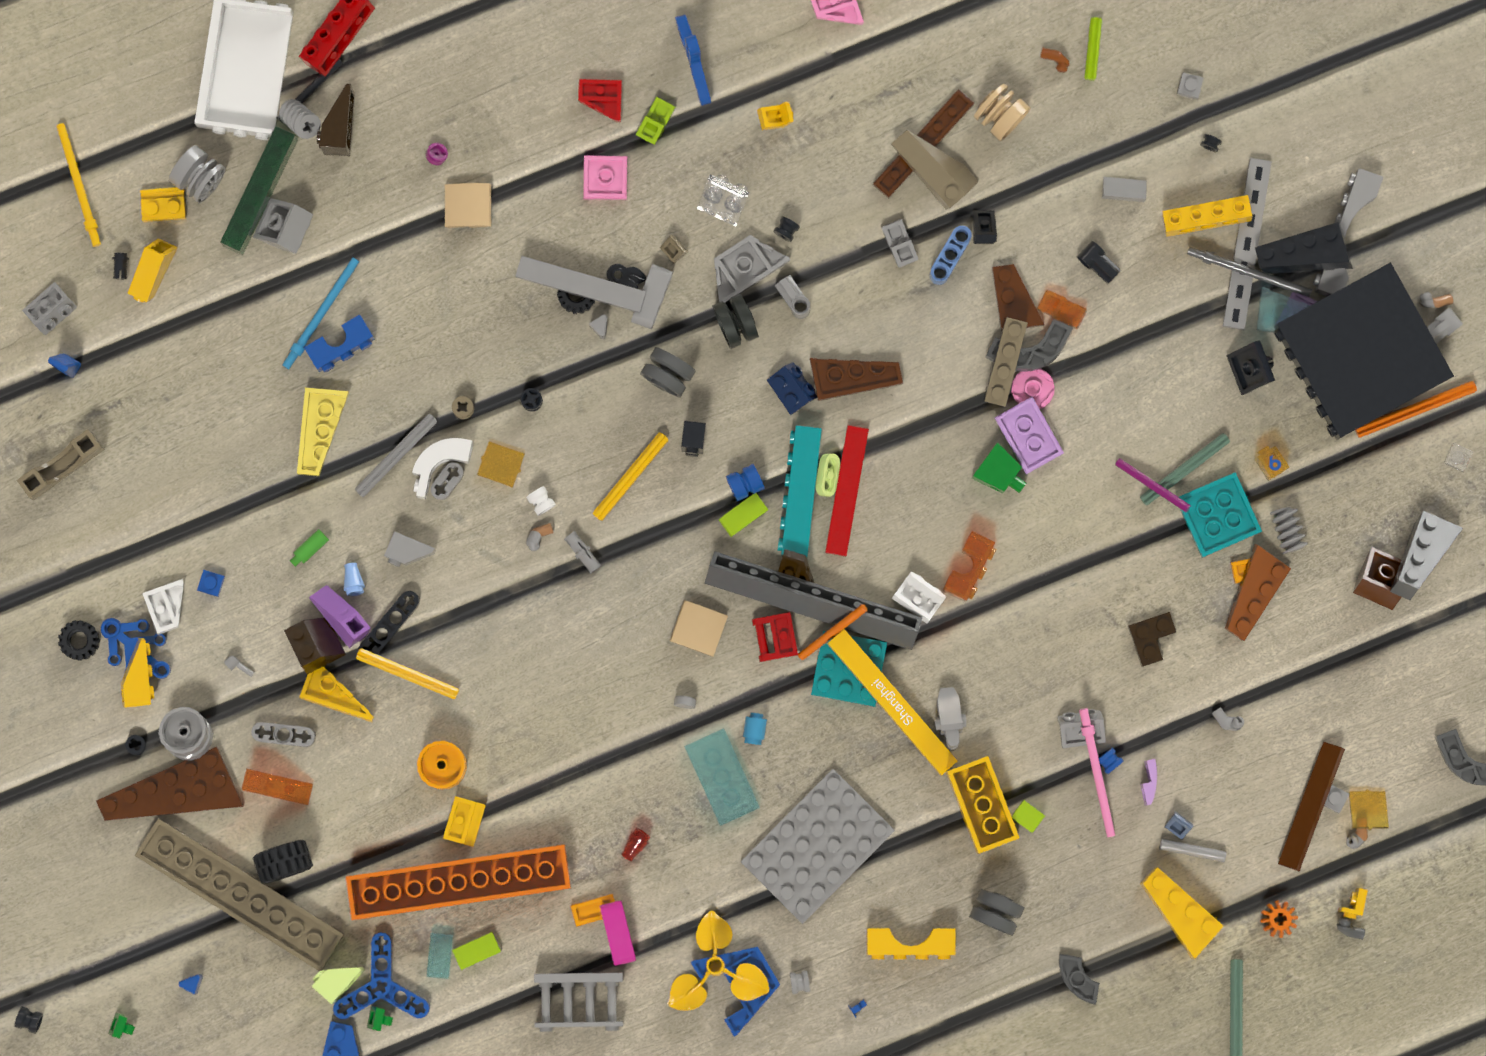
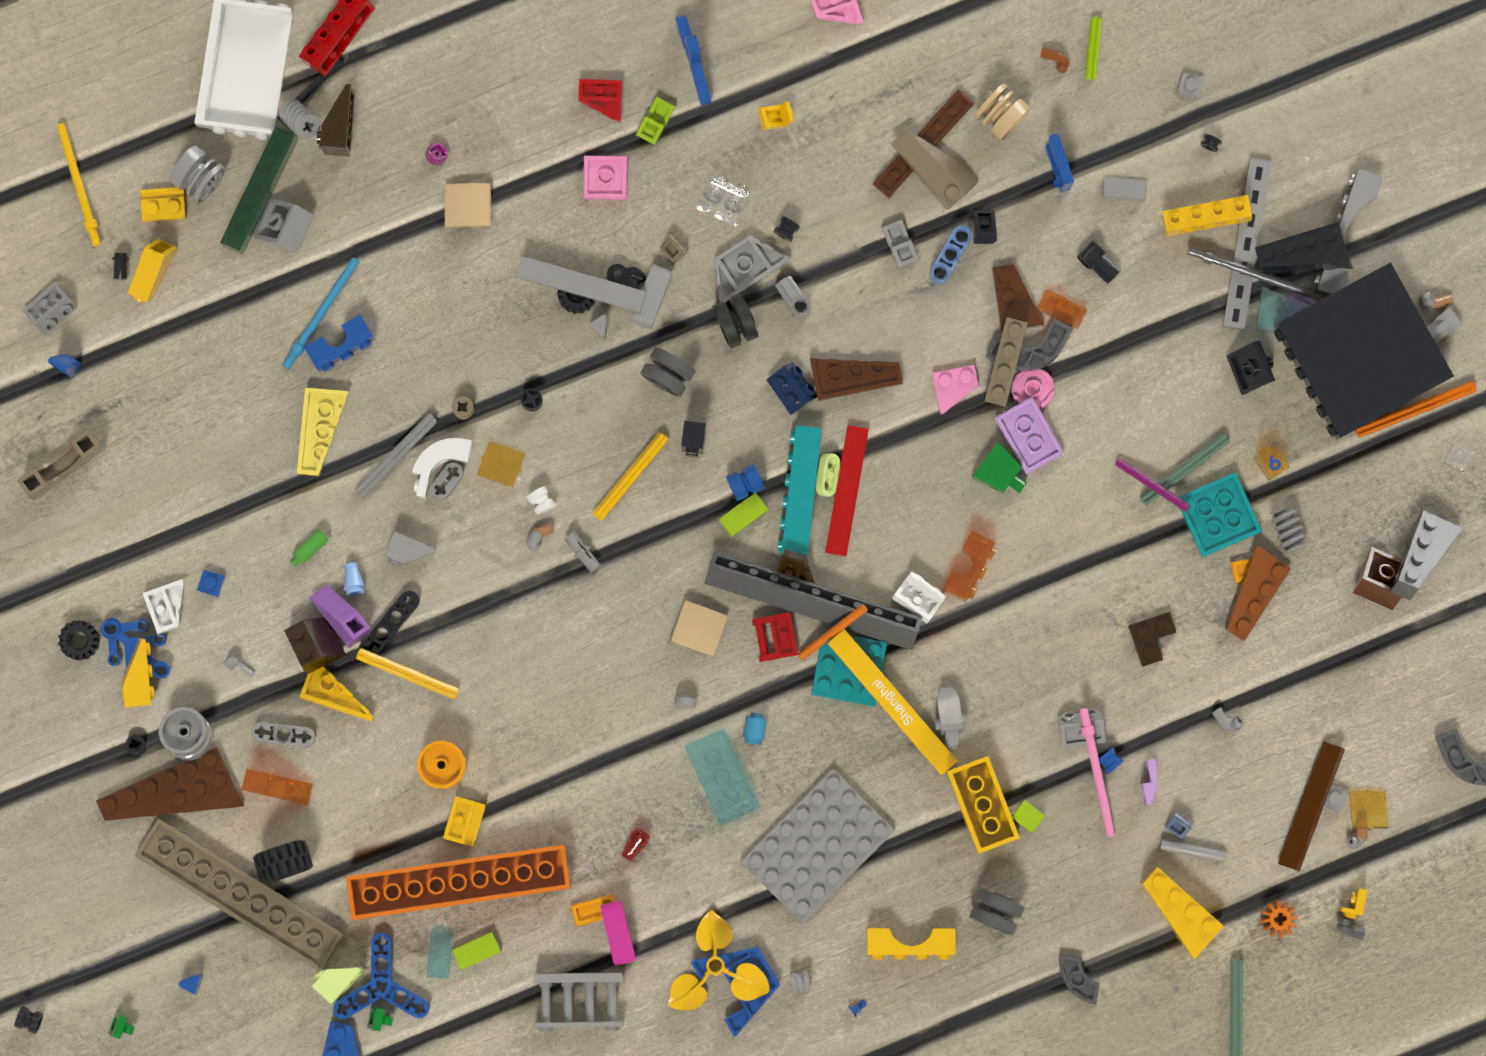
(953, 386): none -> bright pink wing
(1059, 164): none -> blue container

